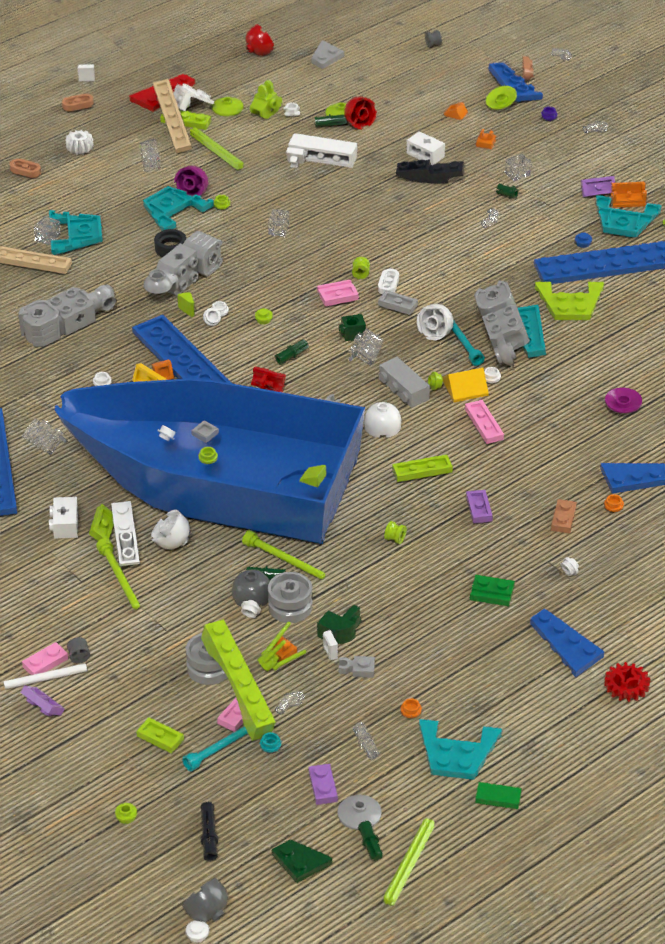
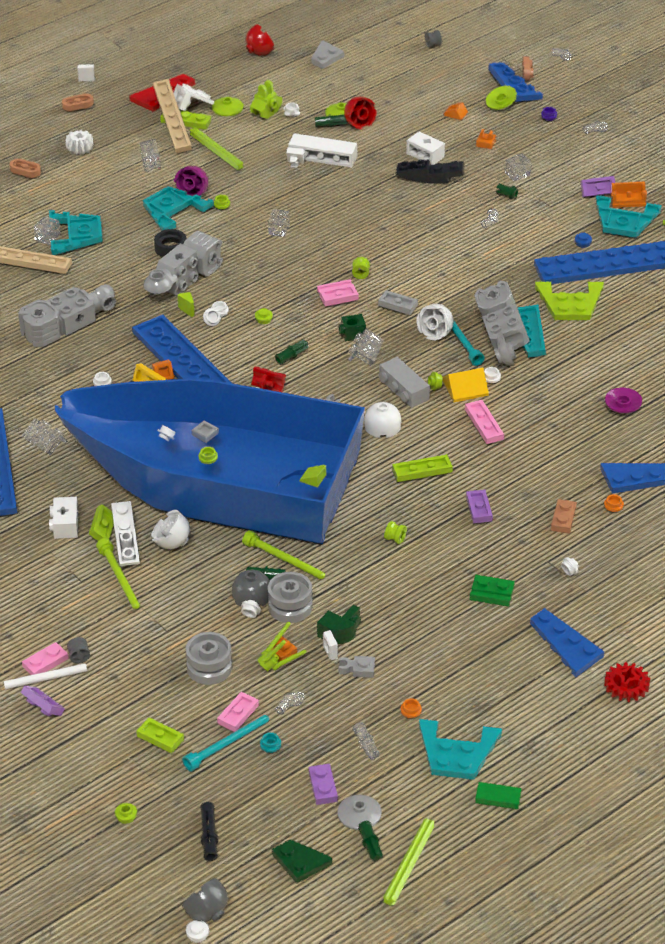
(223, 648): lime arch -> none
(388, 281): white plate -> none

